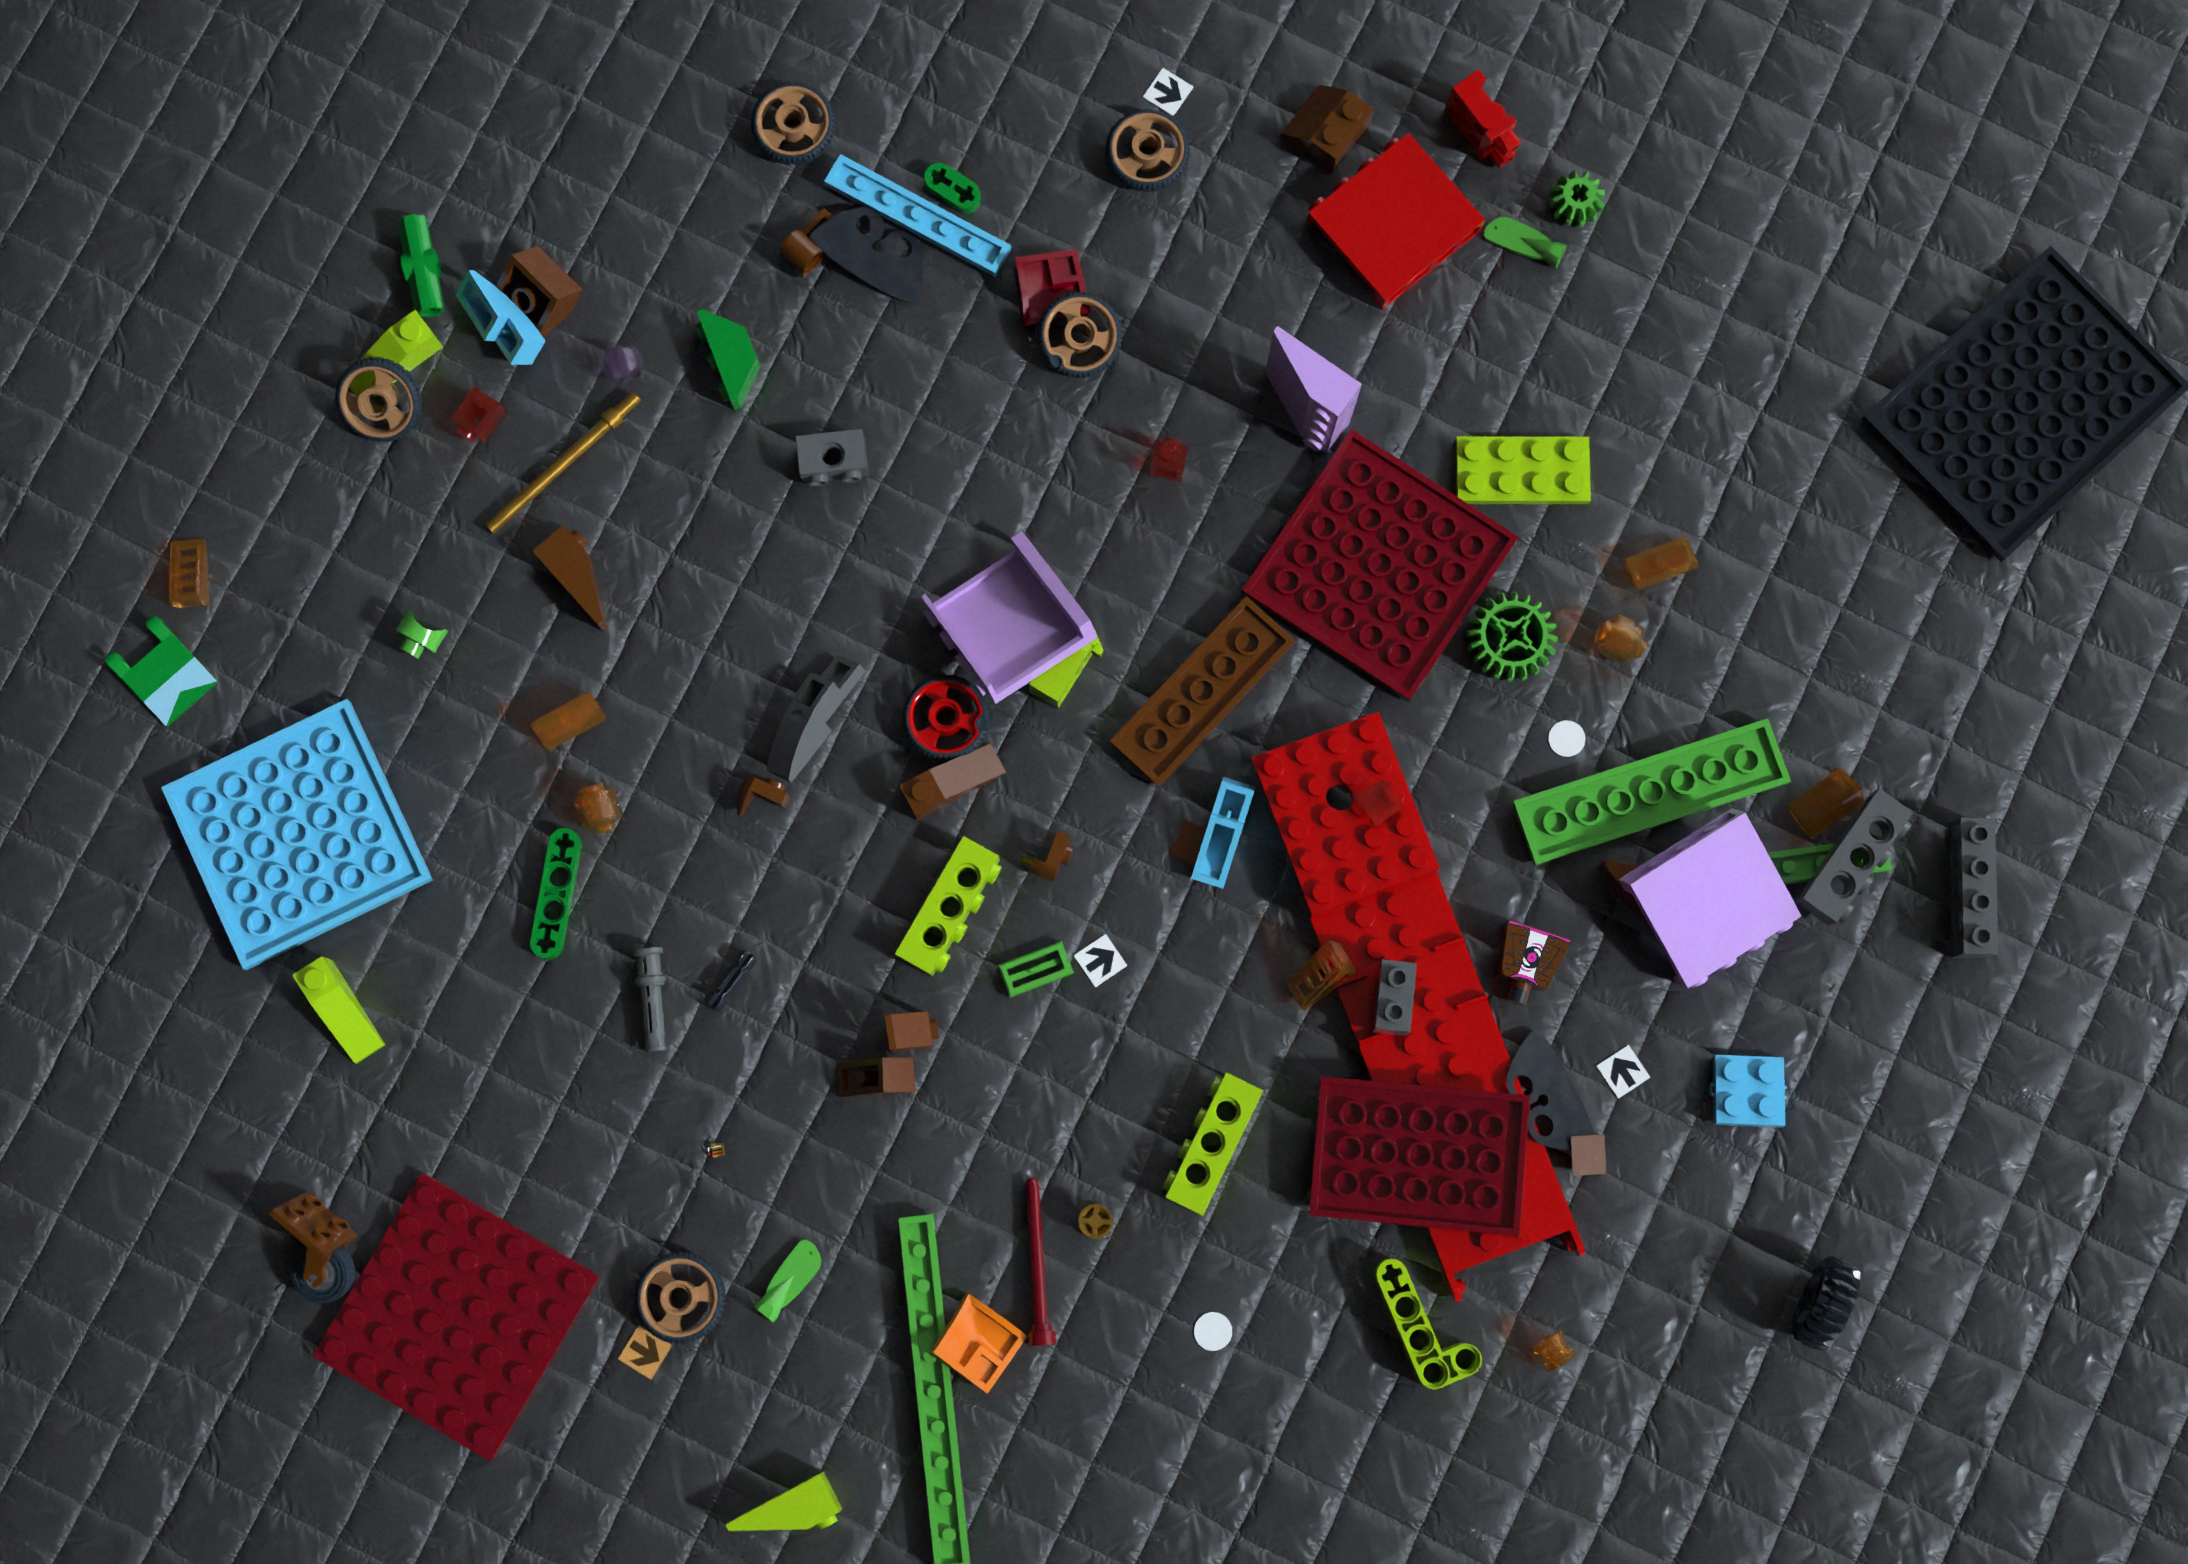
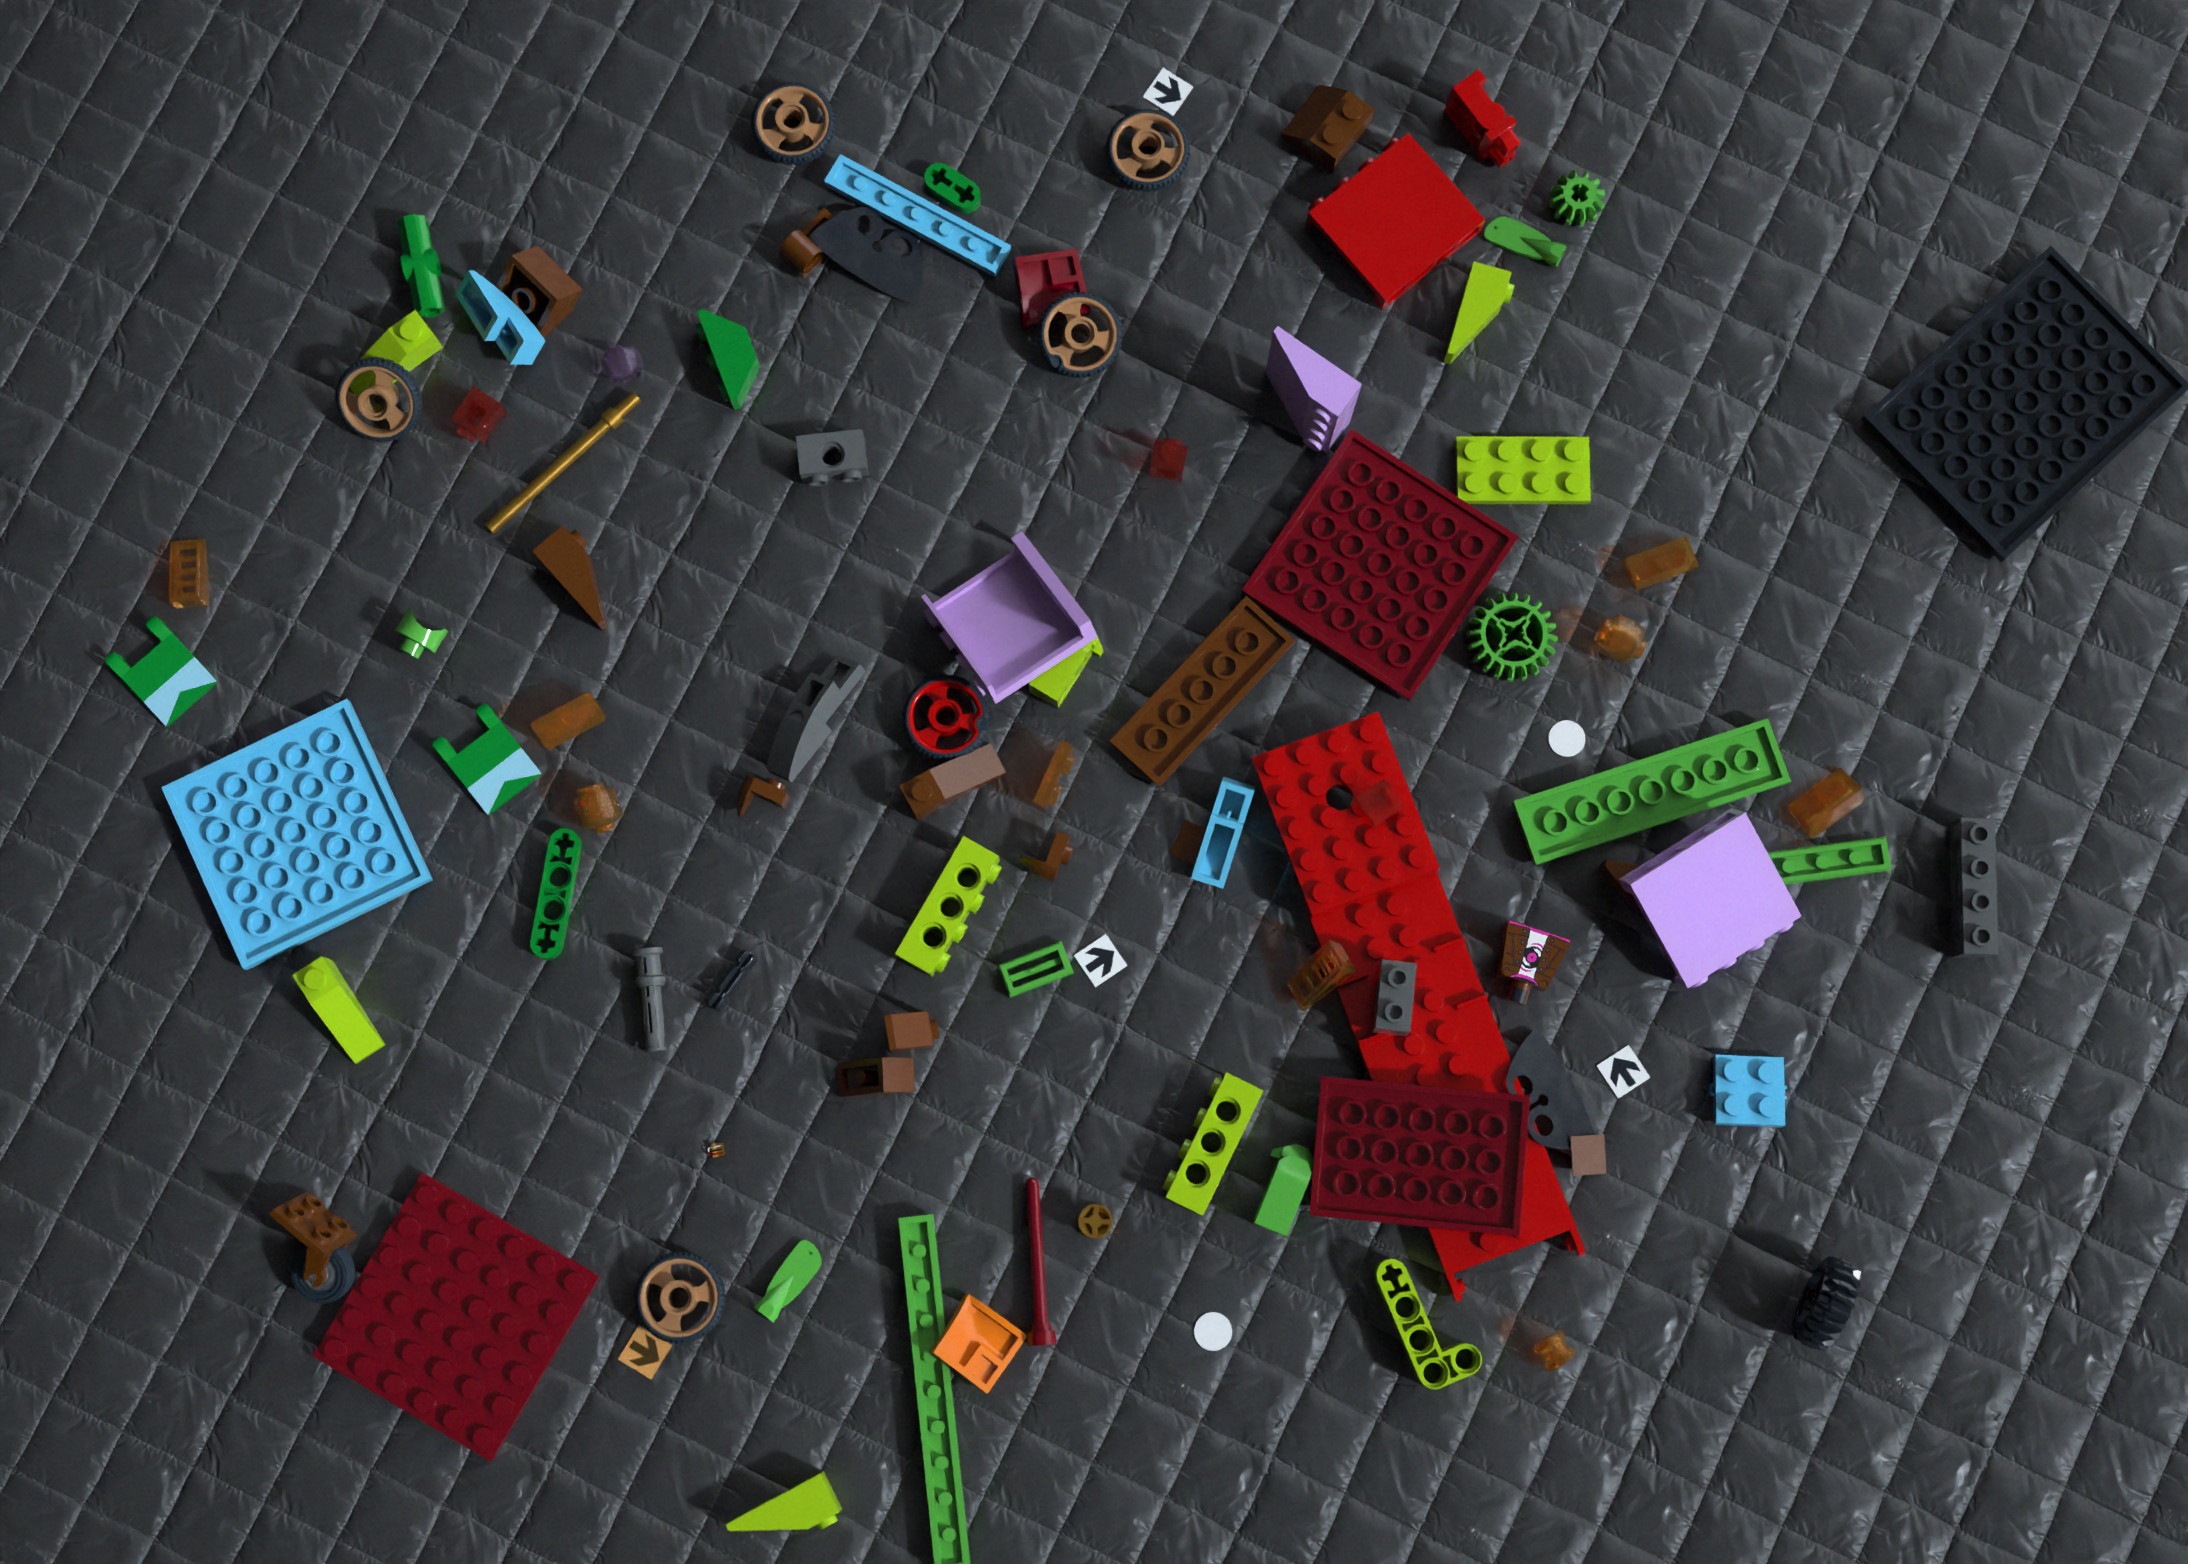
(491, 766): none -> green flag
(1049, 789): none -> clear orange plate
(1285, 1188): none -> bright green piece
(1481, 301): none -> lime slope
(1817, 894): dark grey brick -> none

